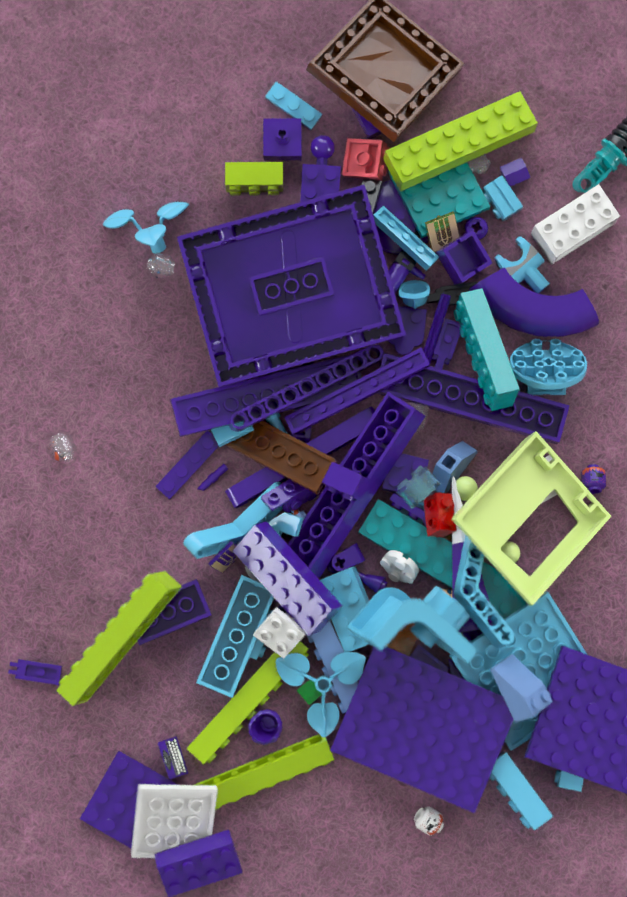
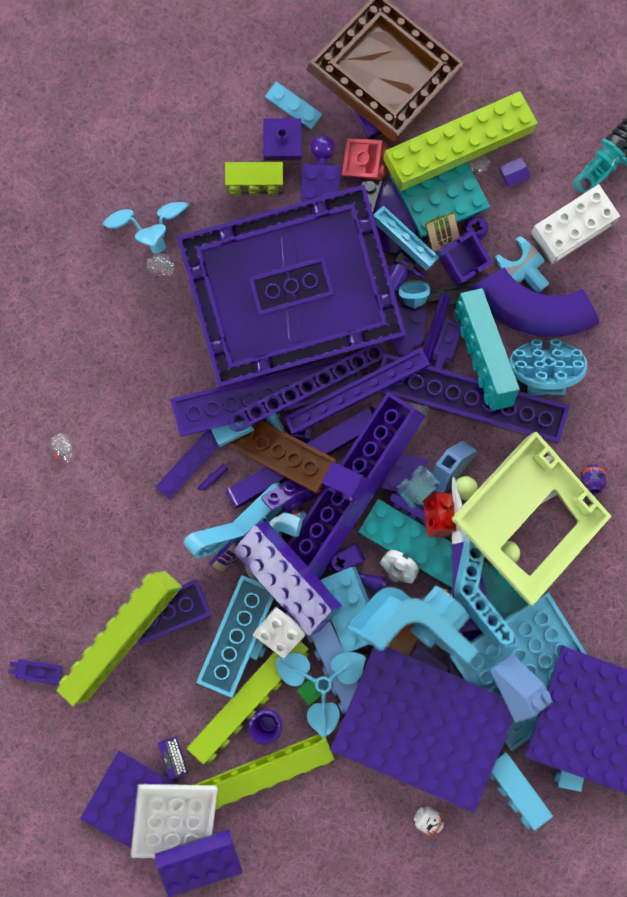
(502, 198): medium azure brick -> none

